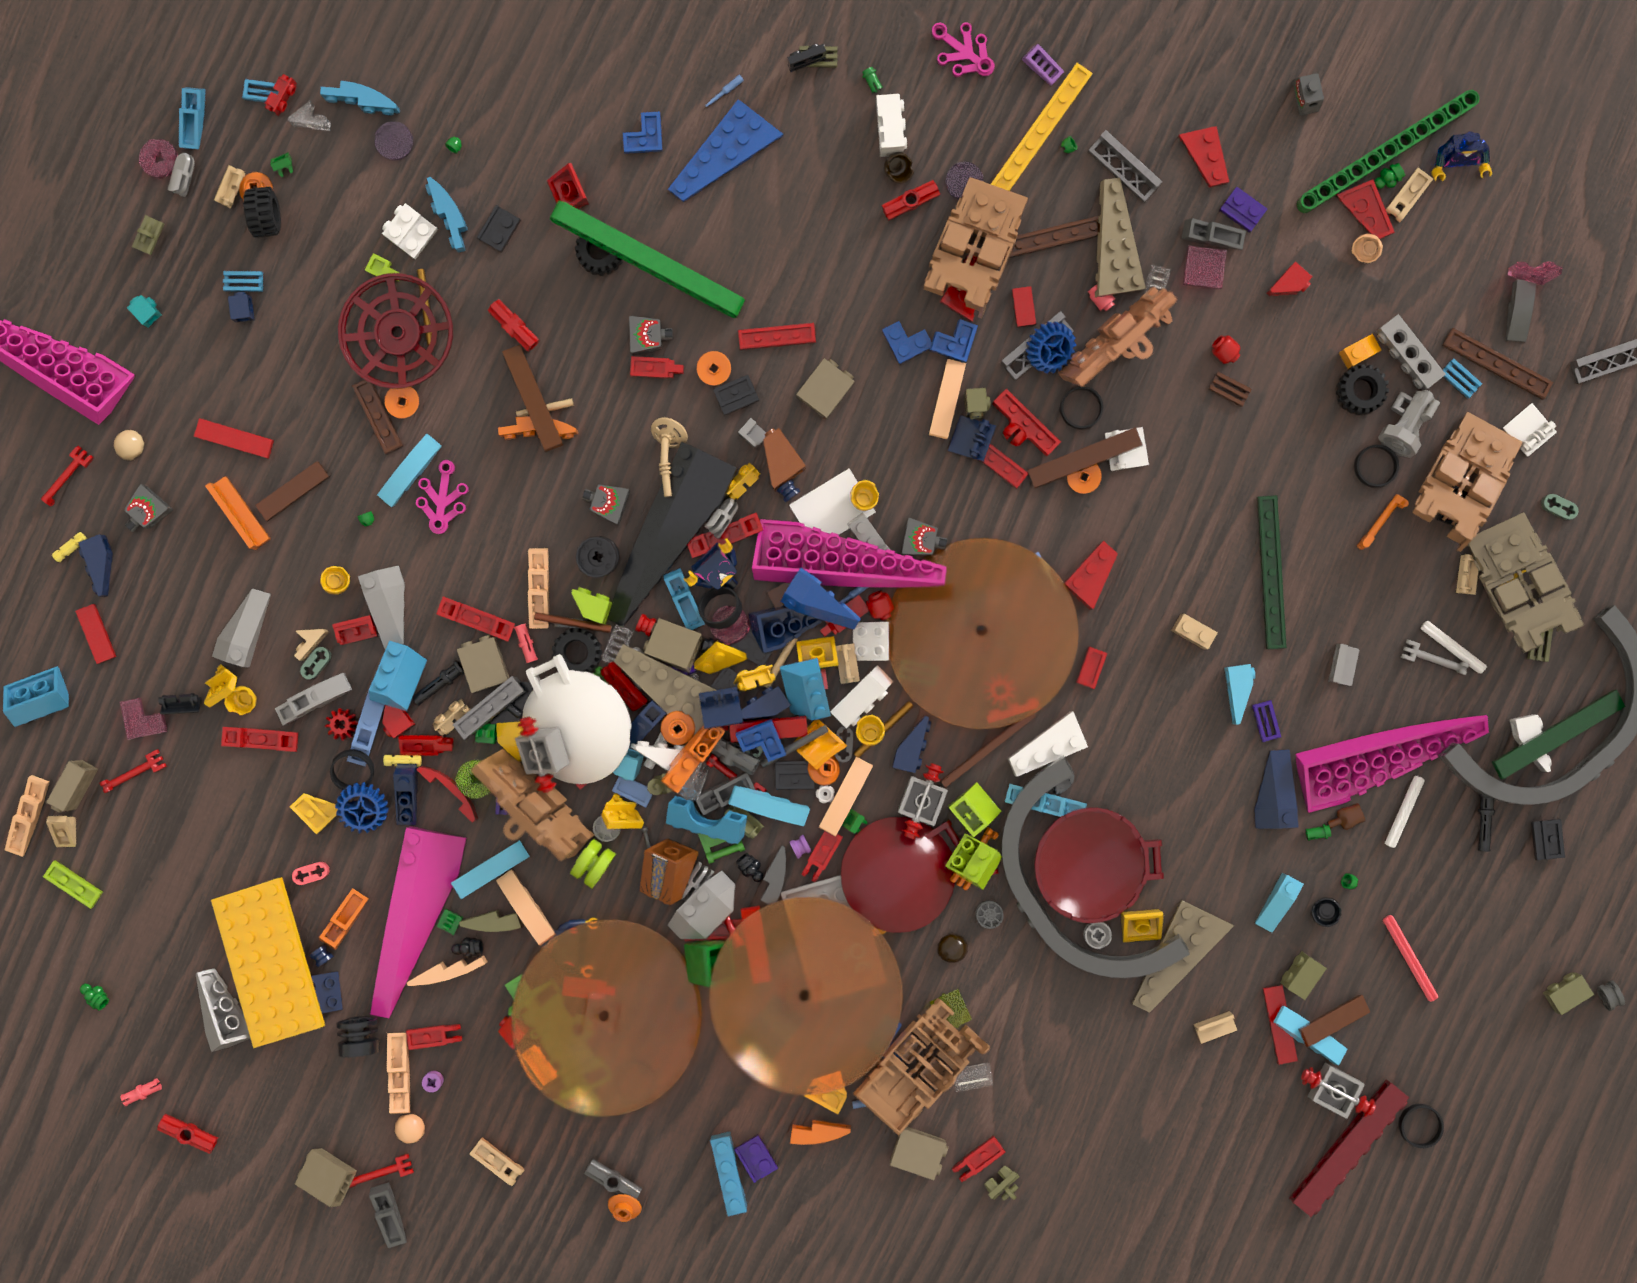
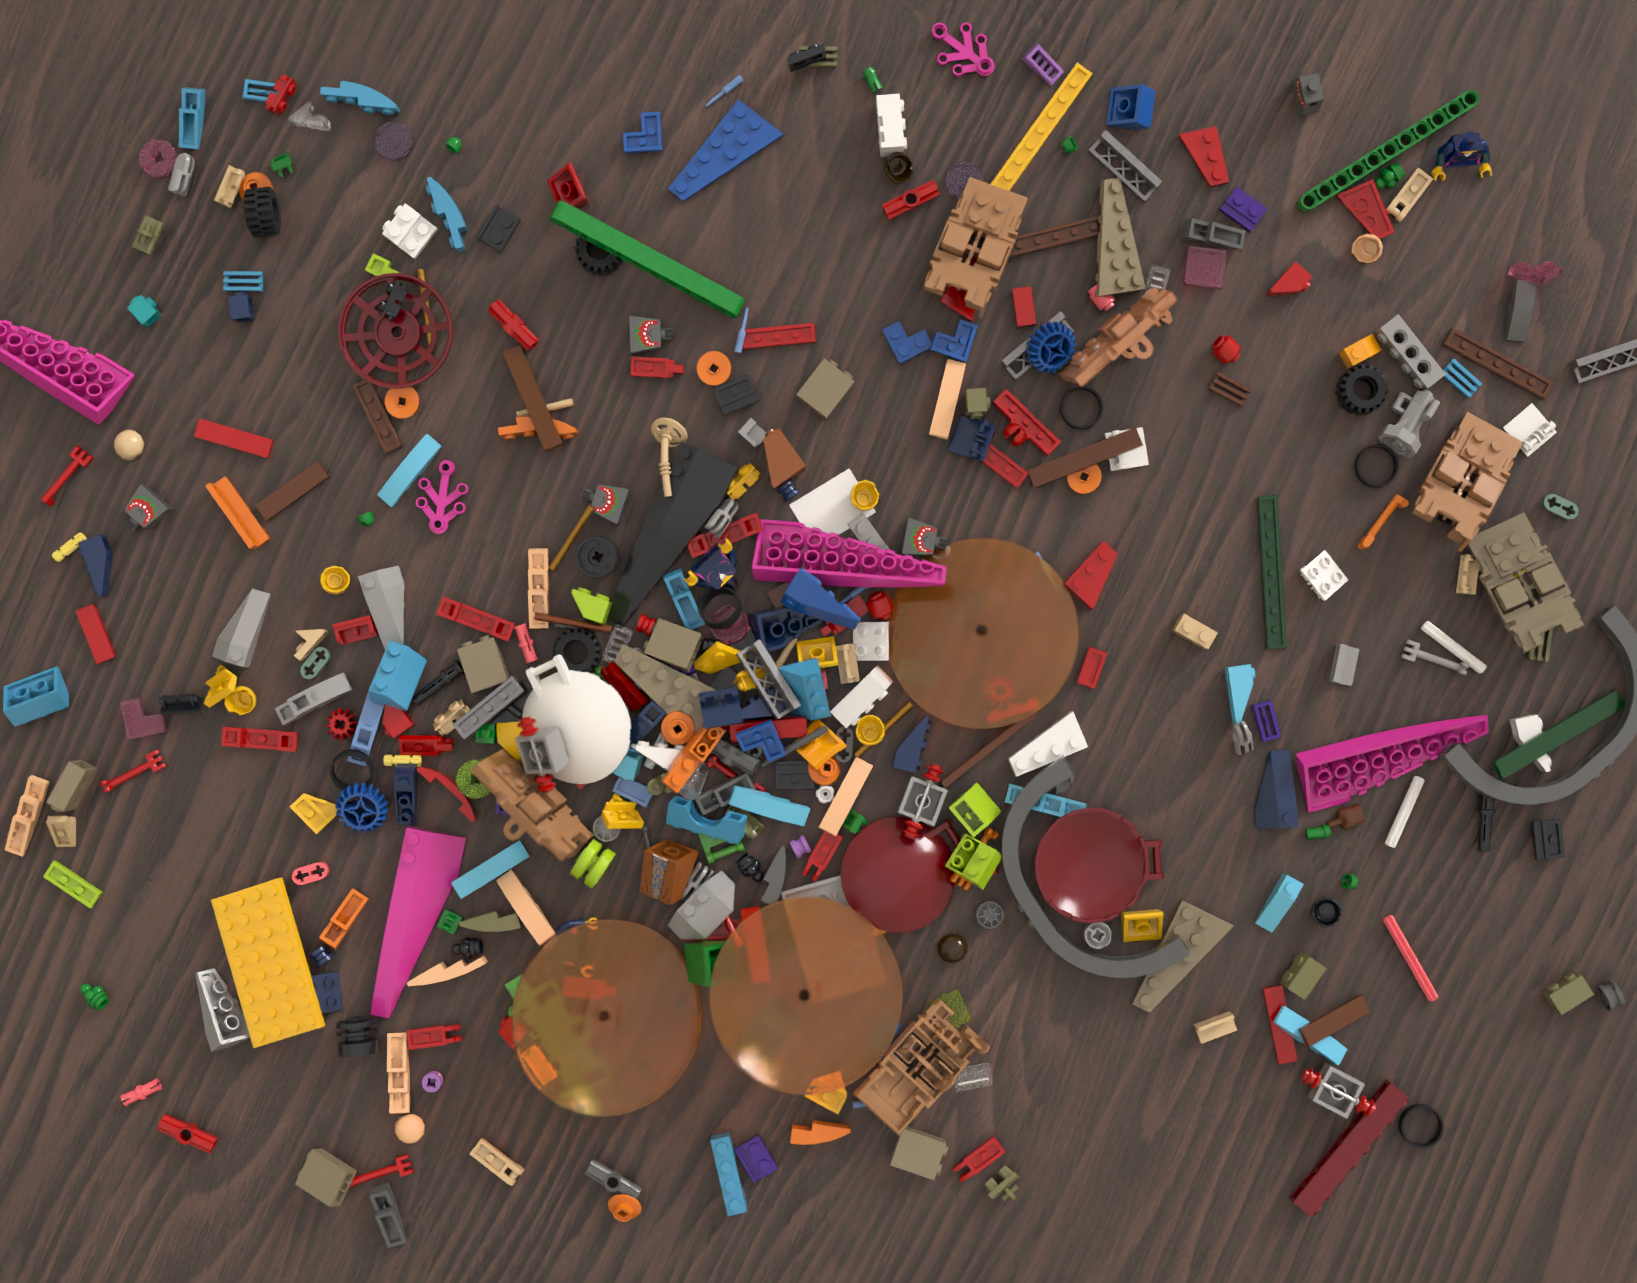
(395, 292): none -> black hinge
(571, 538): none -> pearl gold bar
(741, 334): none -> medium blue piece
(774, 676): none -> flat silver fence
(1131, 107): none -> blue slope
(1242, 737): none -> light grey arm
(1323, 575): none -> white hinge

